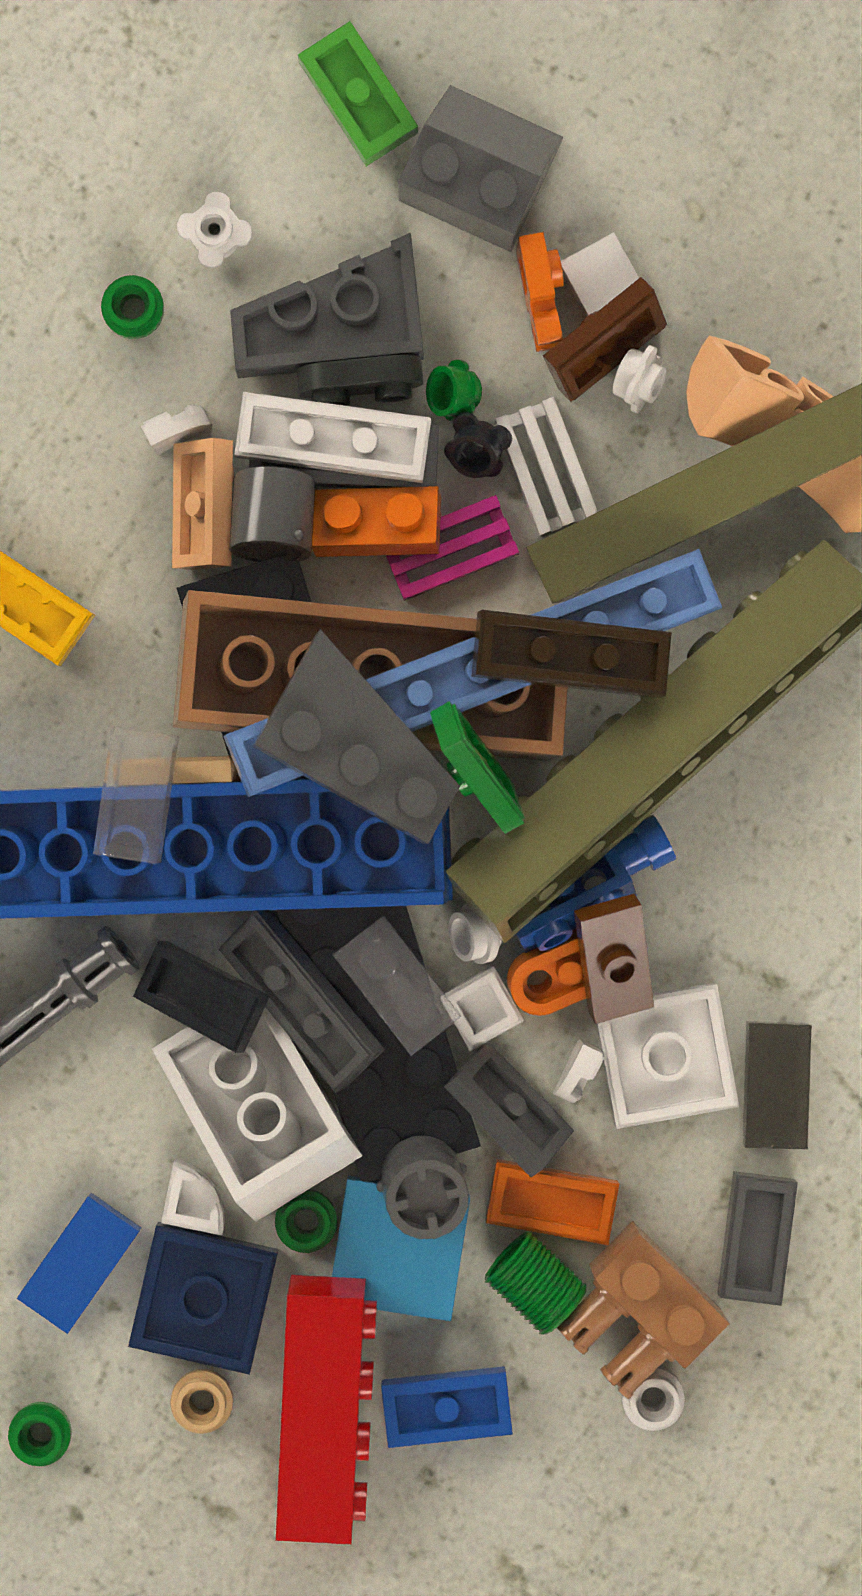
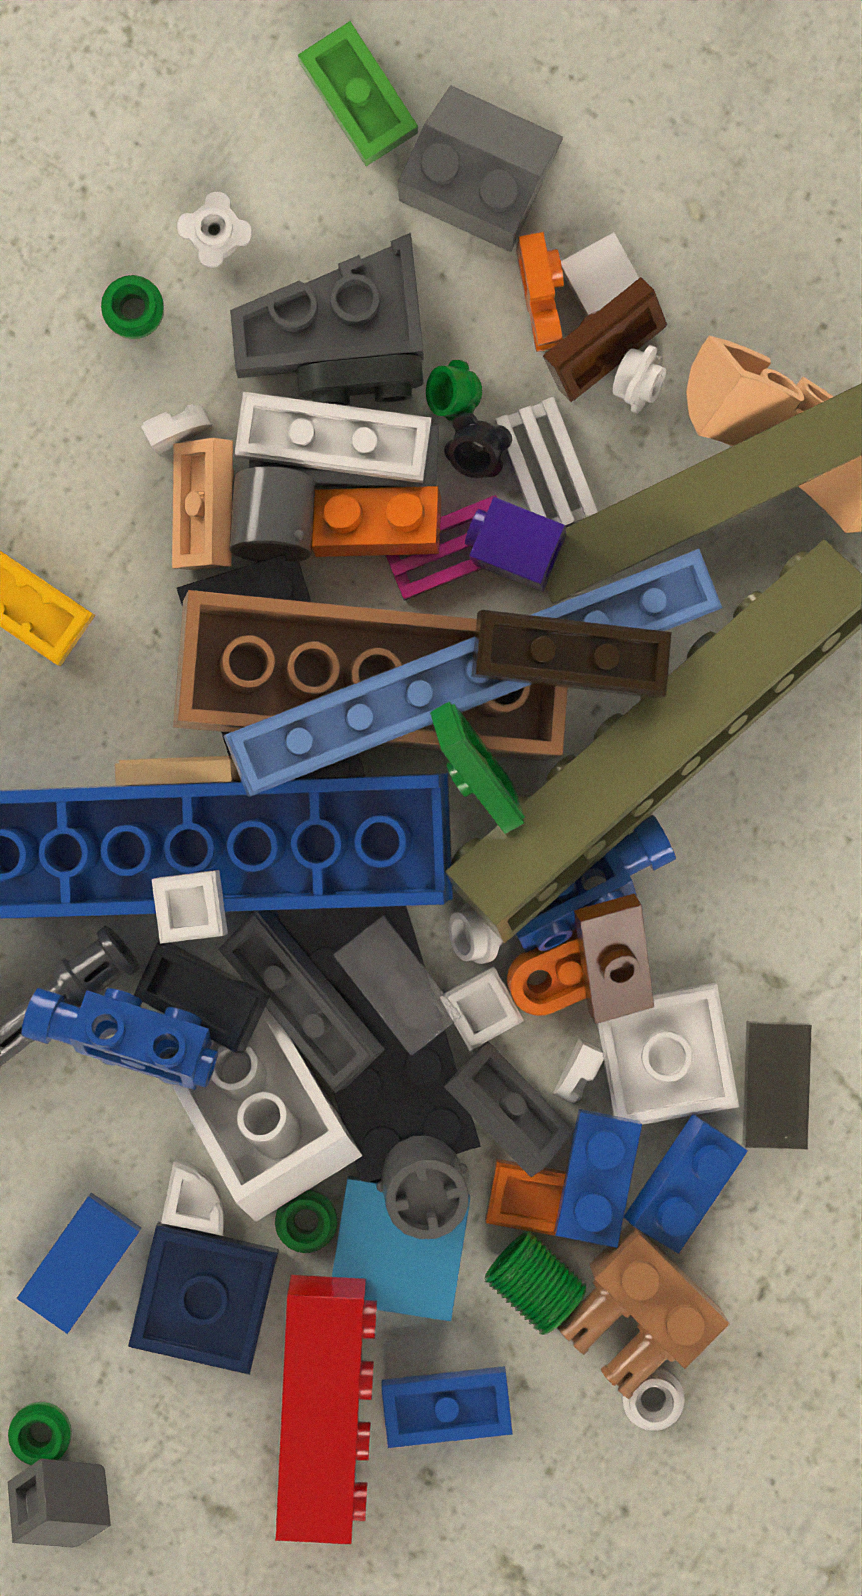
(58, 1503): none -> dark grey panel
(136, 794): clear tile -> none
(139, 1034): none -> blue brick
(189, 906): none -> white tile
(197, 1419): tan plate -> none
(355, 745): dark grey wing -> none
(515, 543): none -> dark purple brick
(598, 1178): none -> blue plate
(685, 1184): none -> blue plate
(757, 1238): dark grey tile -> none

